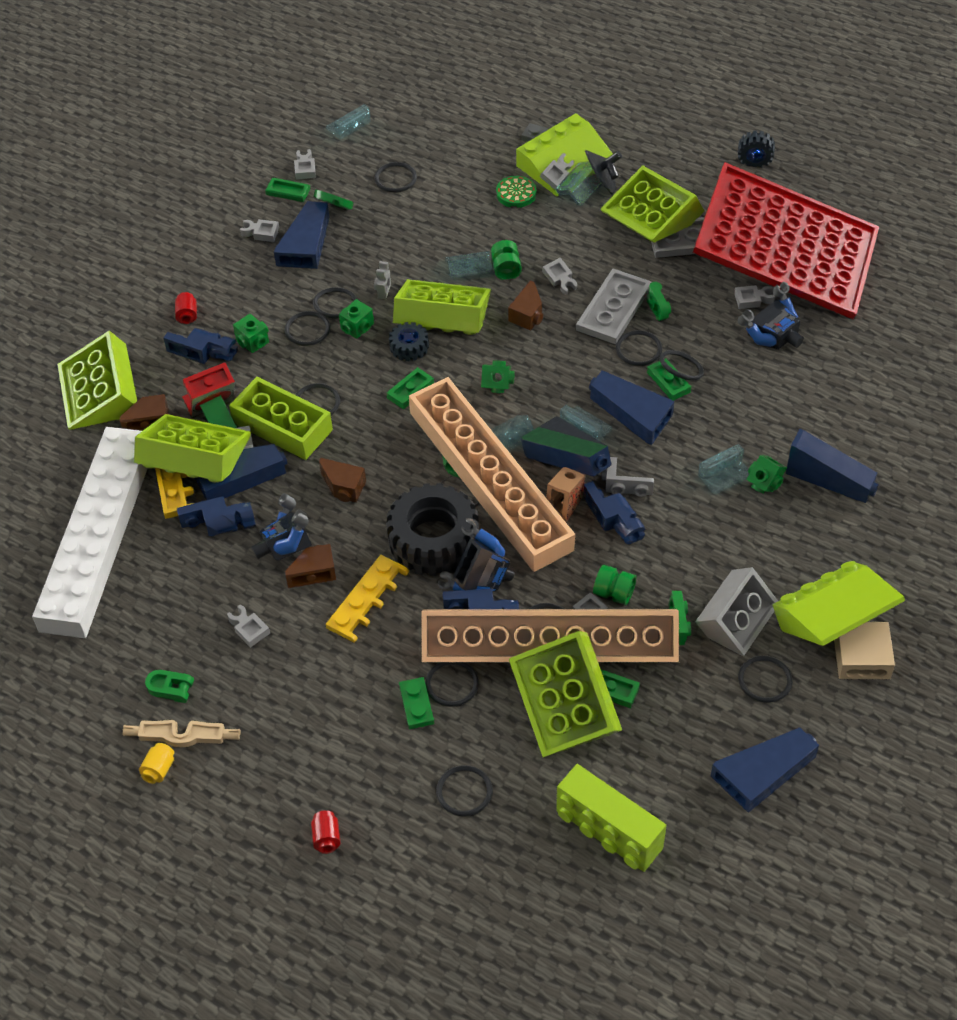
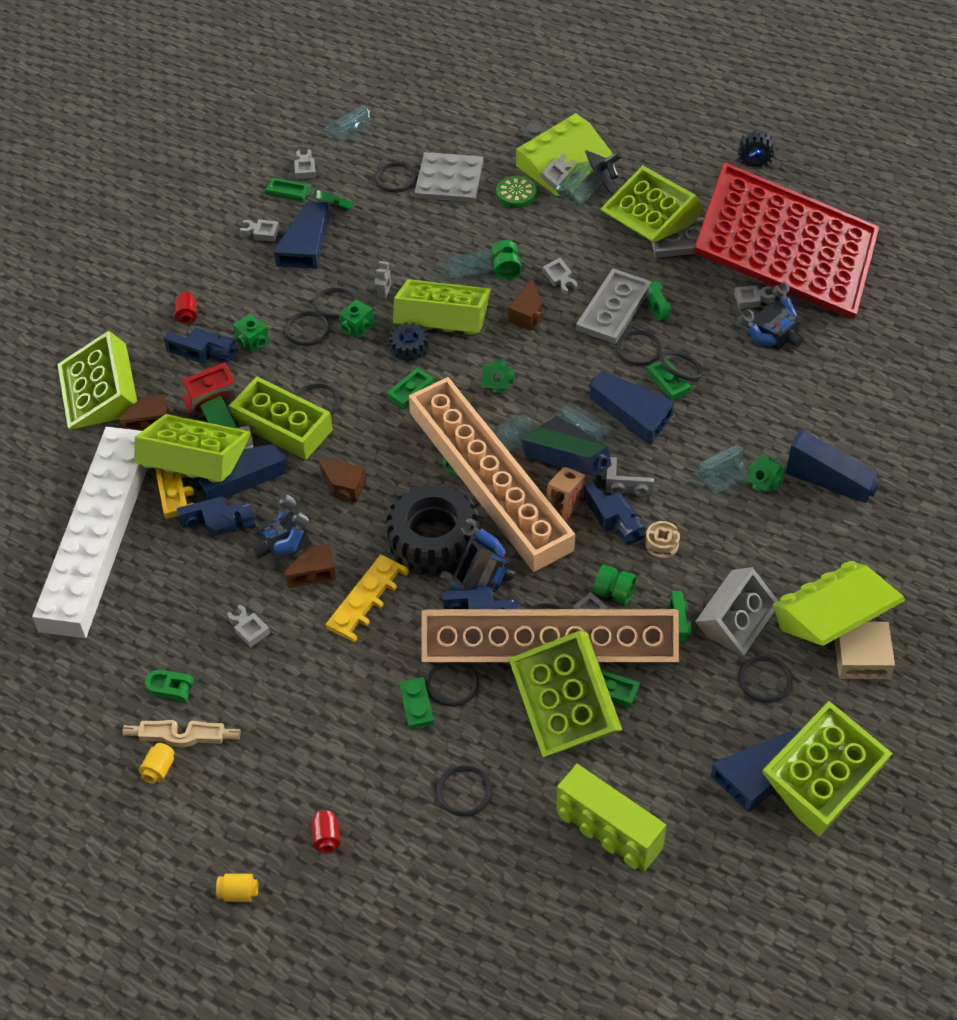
(236, 887): none -> yellow brick
(449, 177): none -> light grey plate
(662, 538): none -> tan wheel
(825, 767): none -> lime slope

